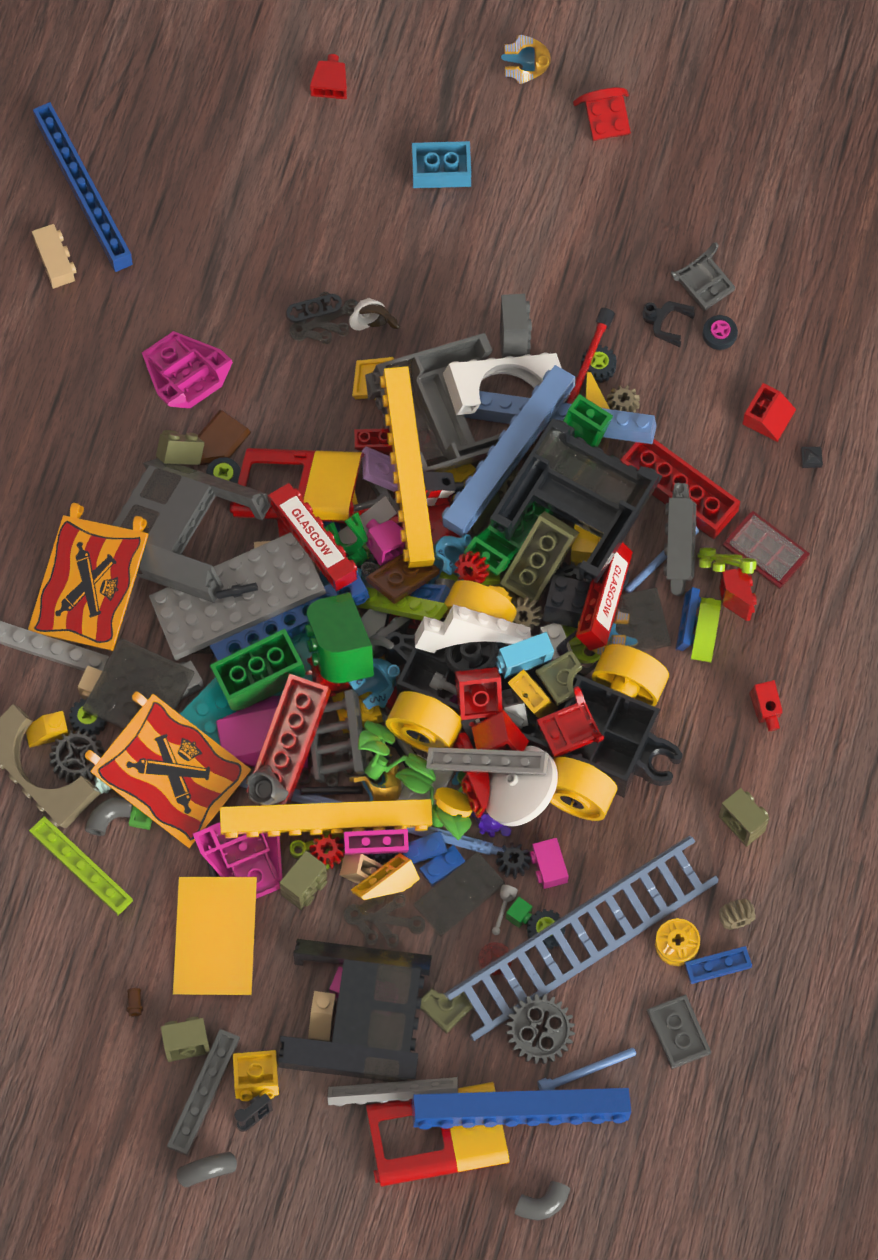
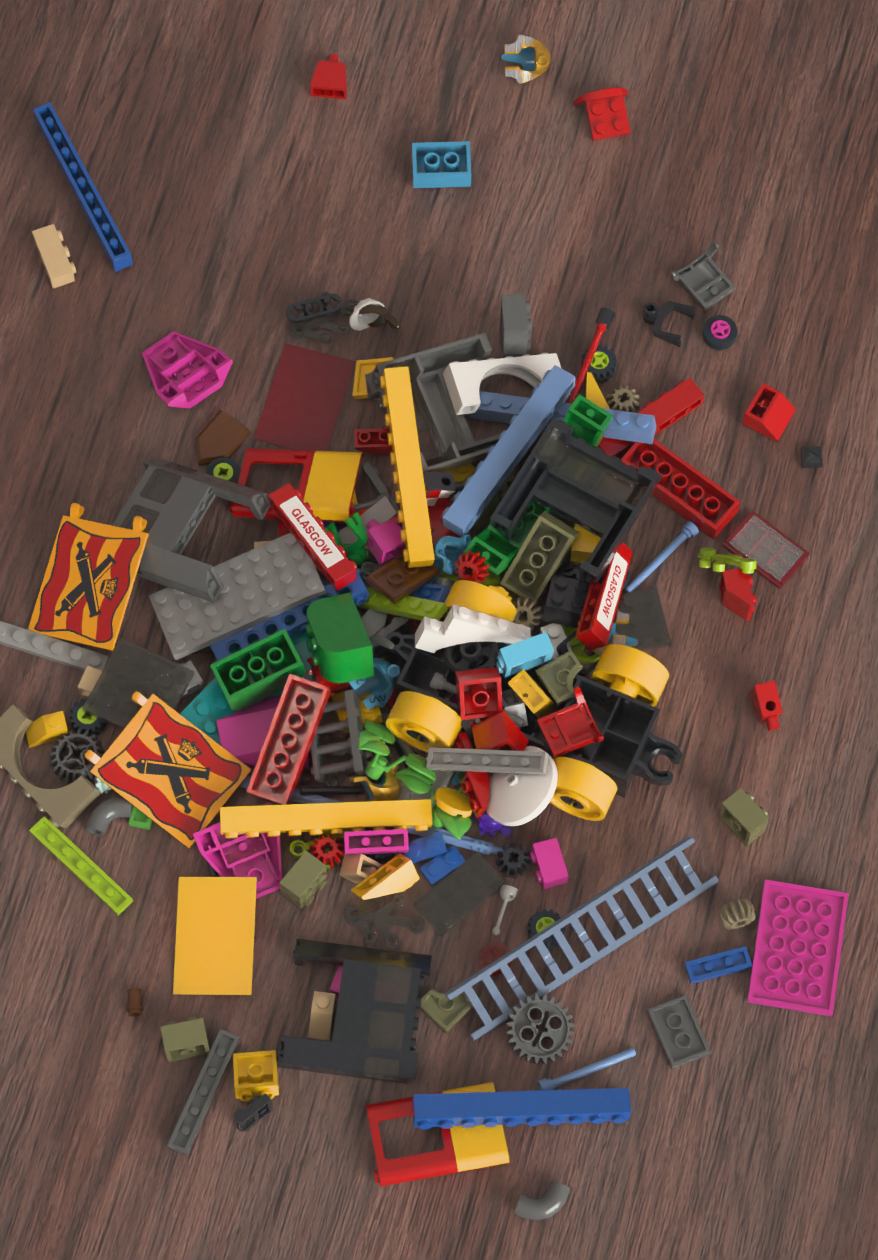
(179, 448): olive brick -> none
(206, 1169): dark grey cylinder -> none
(237, 590): black bar -> none
(265, 787): dark grey hair -> none
(304, 399): none -> dark red sticker
(378, 469): lavender tile -> none
(389, 1091): light grey plate -> none
(519, 912): green plate -> none
(665, 942): yellow wheel -> none
(667, 410): none -> red brick
(681, 539): dark grey hinge -> none
(688, 619): blue plate -> none
(706, 629): lime arch -> none
(798, 948): none -> dark pink plate

